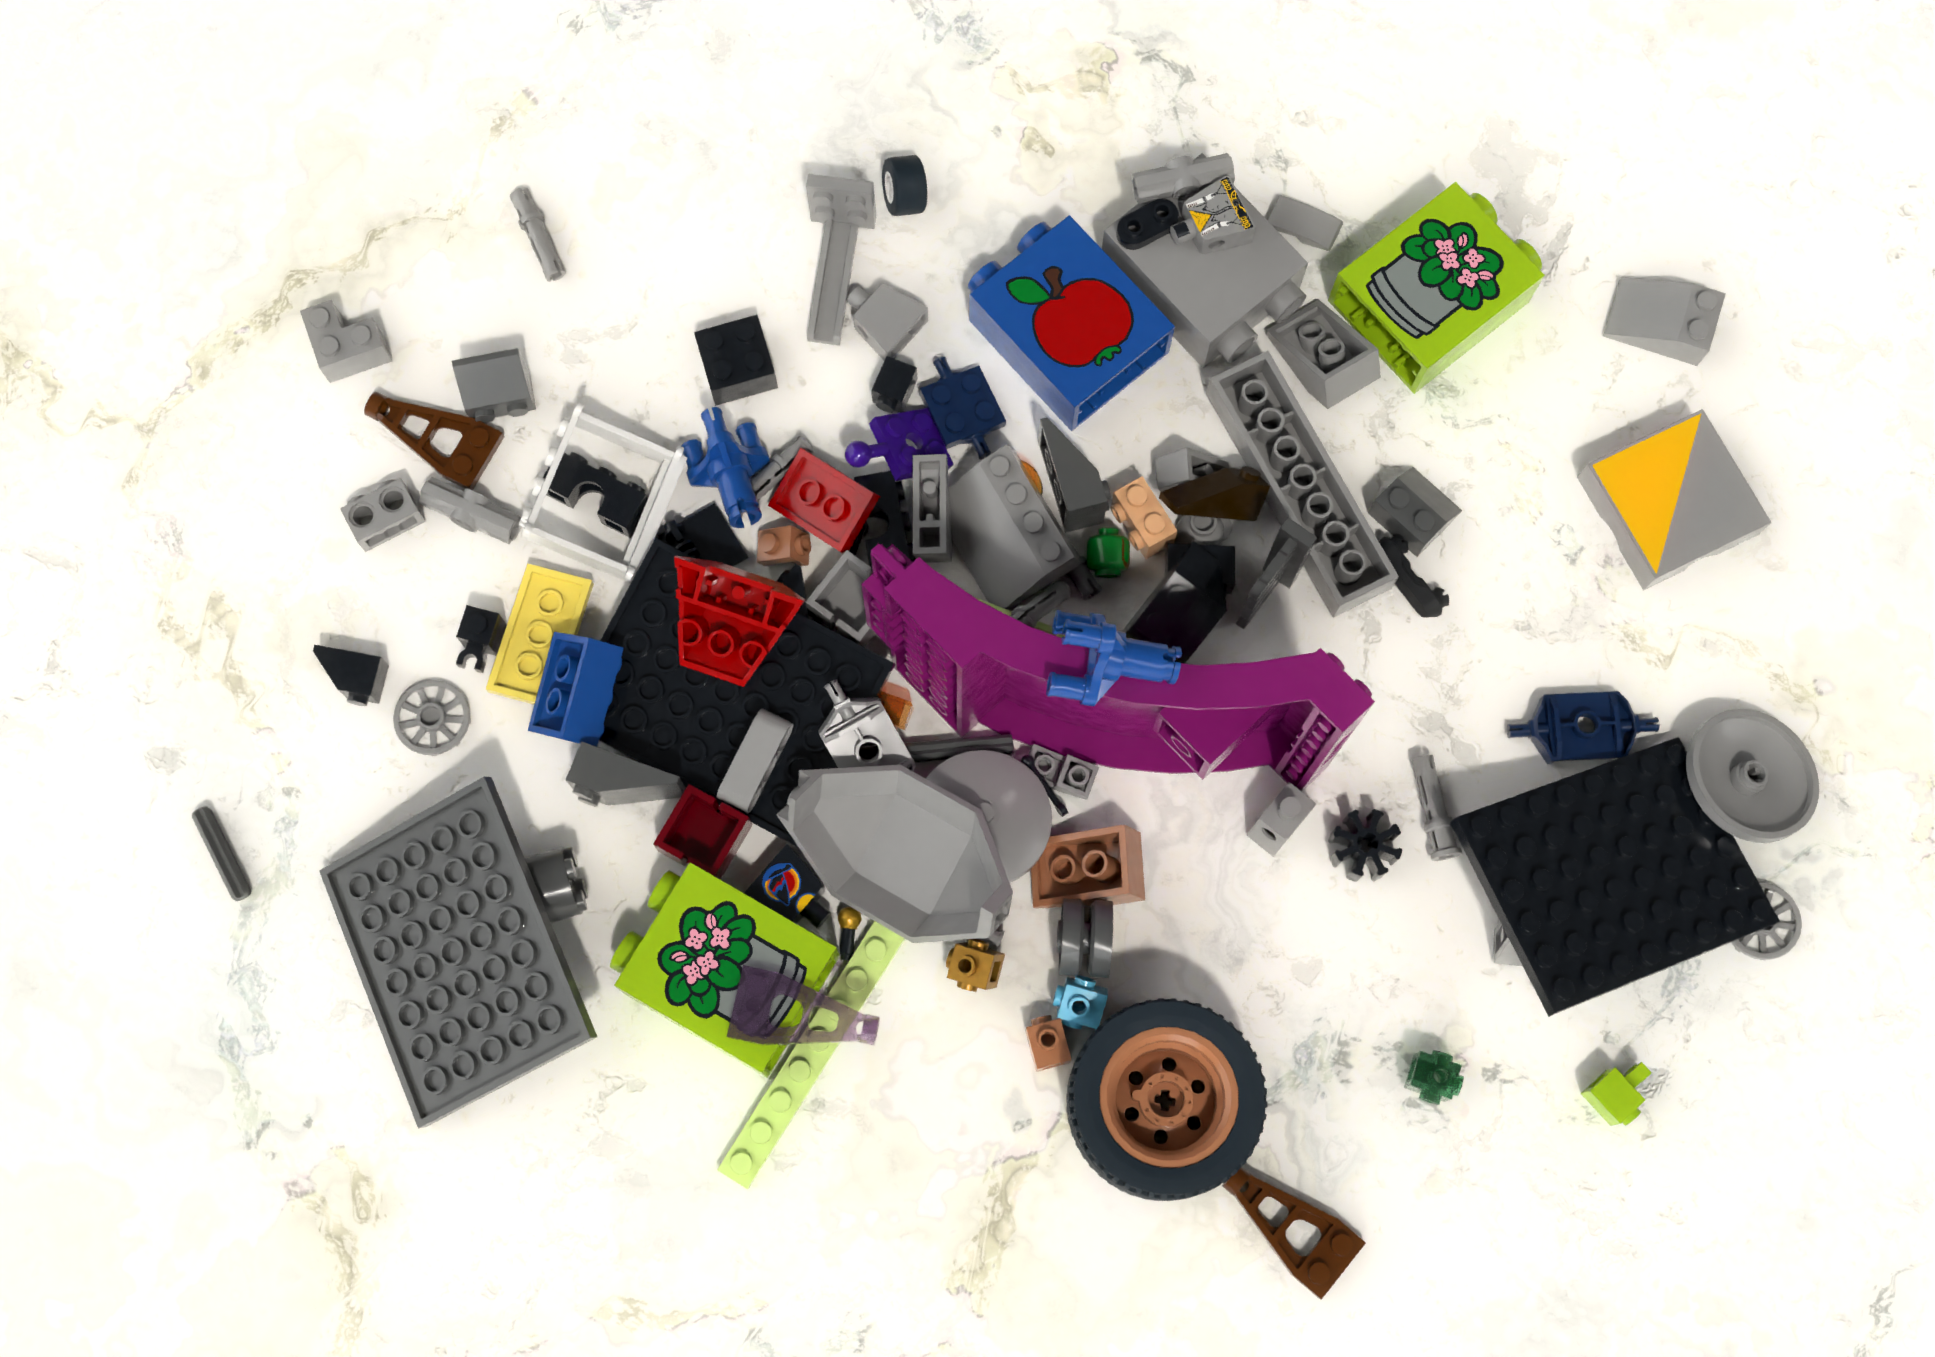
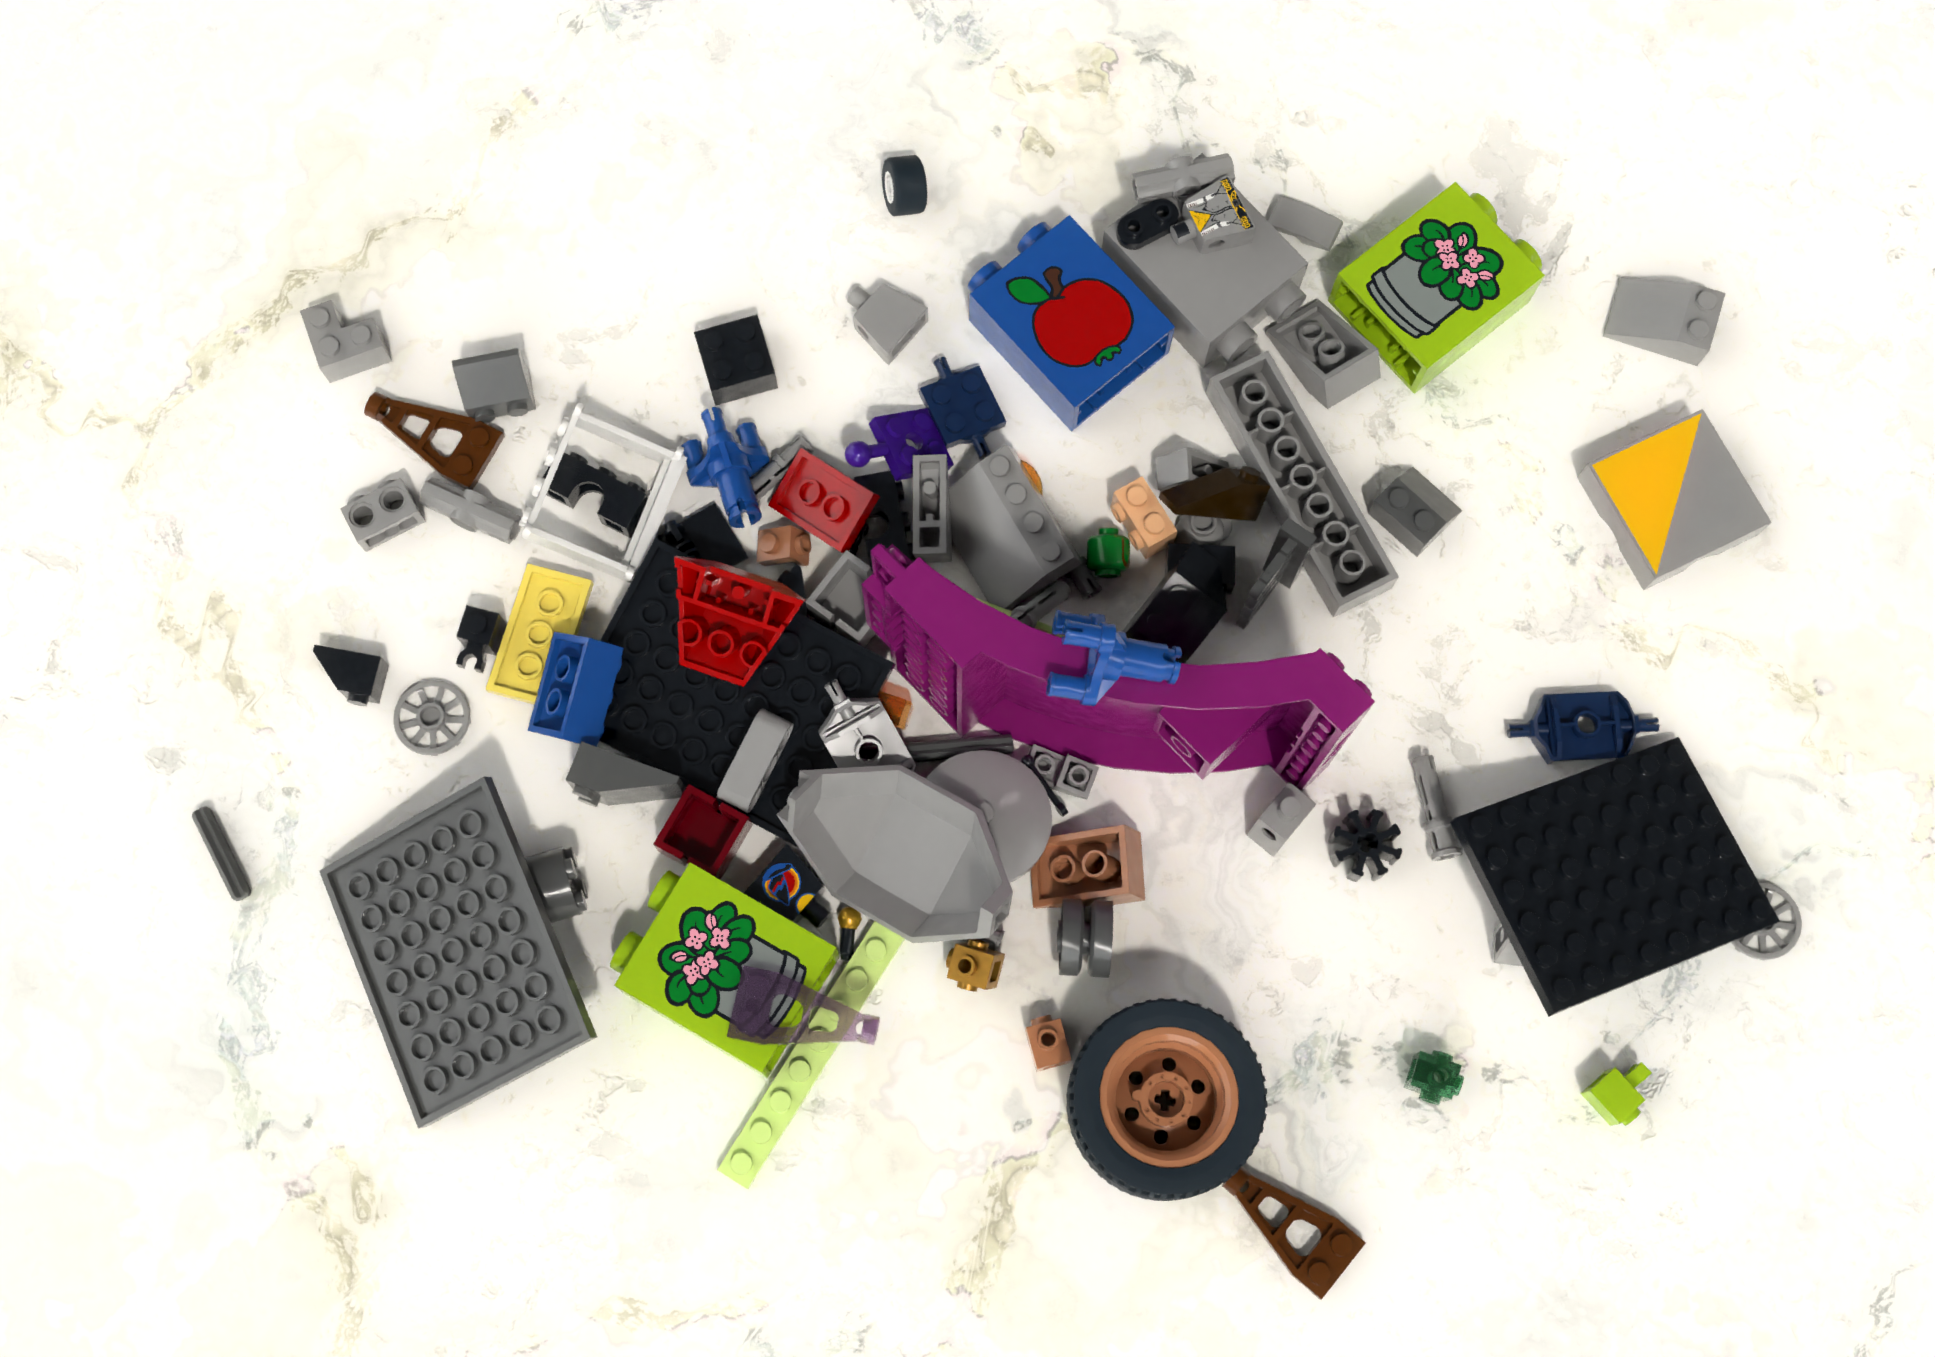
(532, 223): light grey pin -> none
(843, 208): light grey bracket -> none
(894, 385): black brick -> none
(1073, 479): dark grey slope -> none
(1080, 1014): medium azure brick -> none
(1417, 592): black piece -> none
(1752, 775): light grey dish -> none

